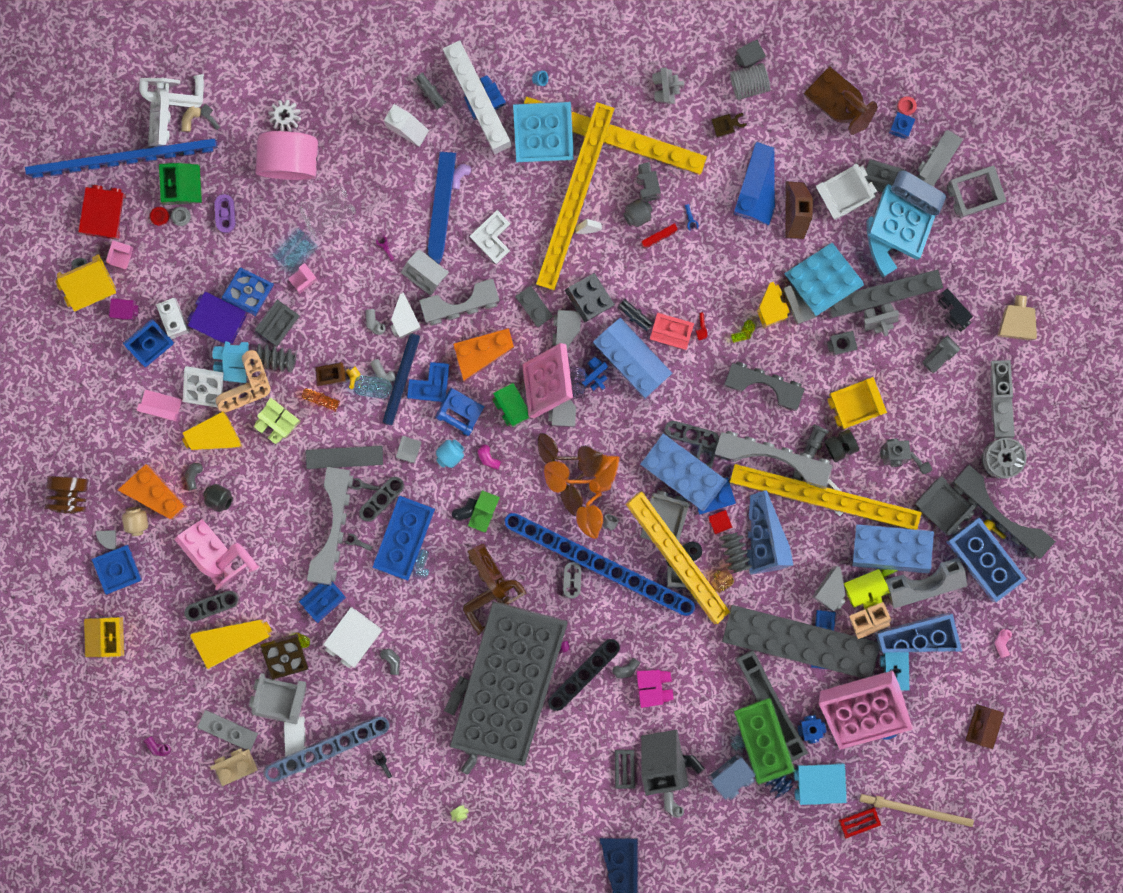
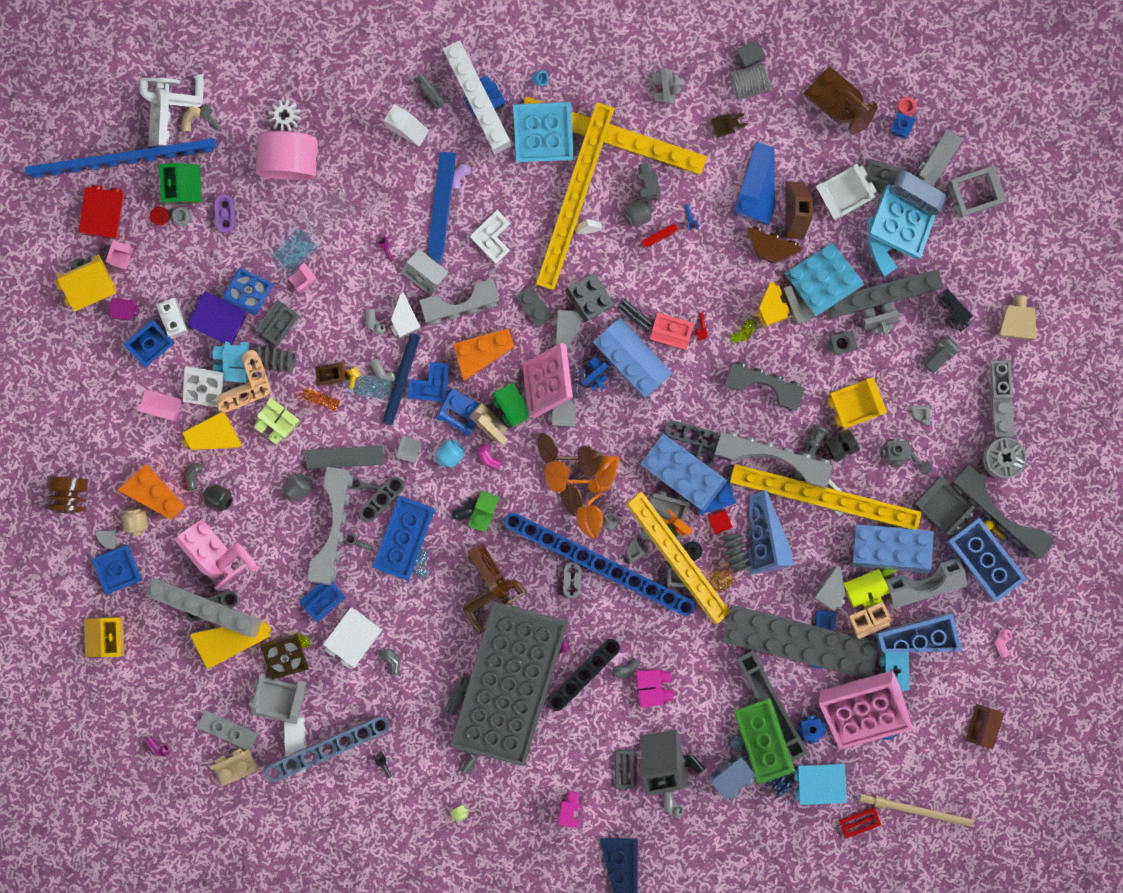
(203, 608): none -> light grey arch
(296, 487): none -> dark grey head
(489, 424): none -> tan bracket
(567, 810): none -> dark pink hips
(634, 551): none -> light grey tile
(680, 527): none -> orange plate
(771, 246): none -> reddish brown slope
(921, 413): none -> light grey tile

